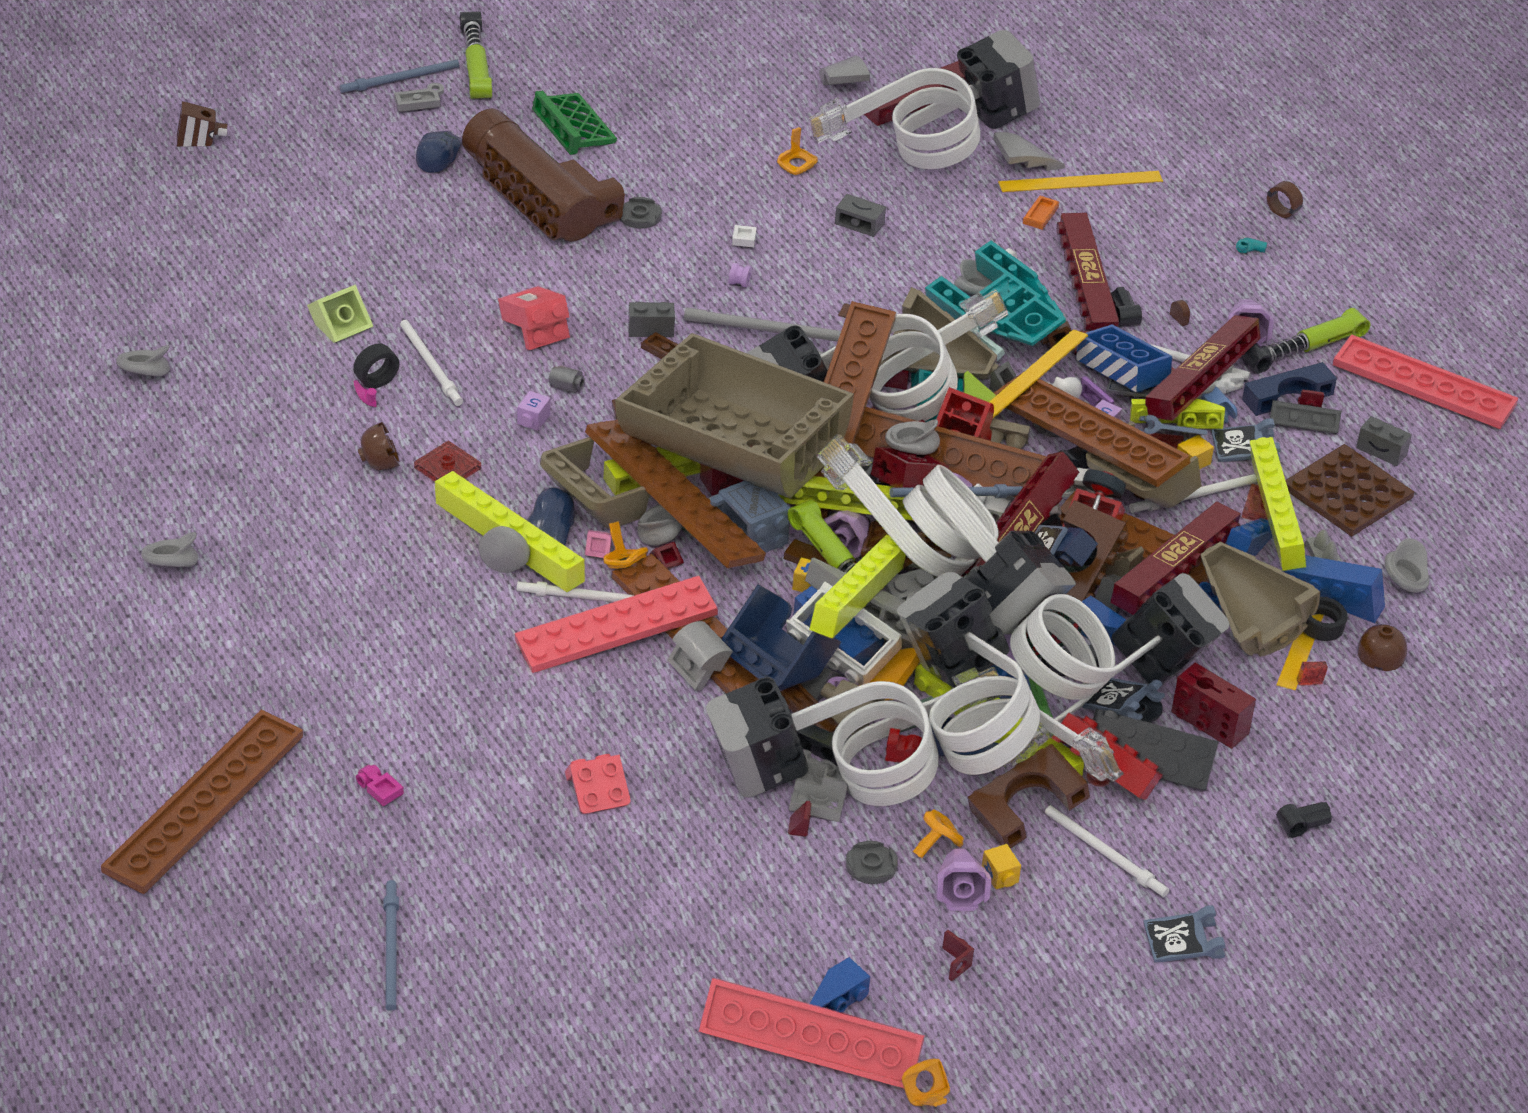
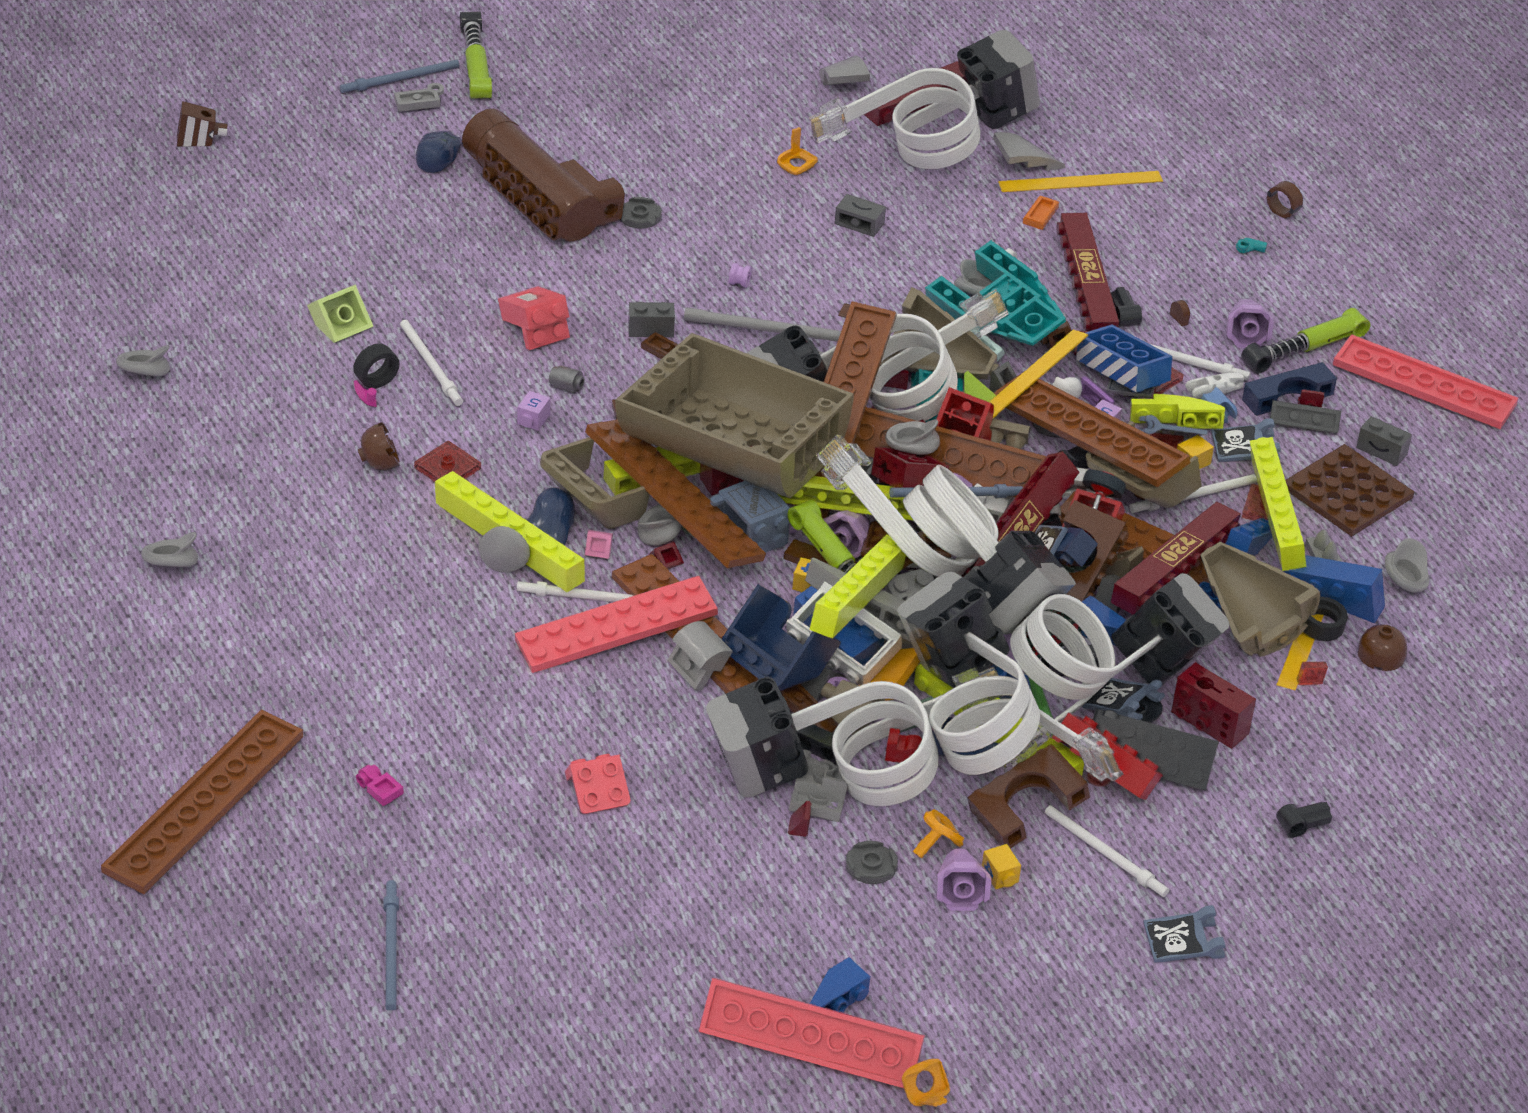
(563, 127): green fence -> none
(613, 558): light orange piece -> none
(744, 236): white plate -> none
(960, 950): dark red bracket -> none
(1203, 367): dark red brick -> none

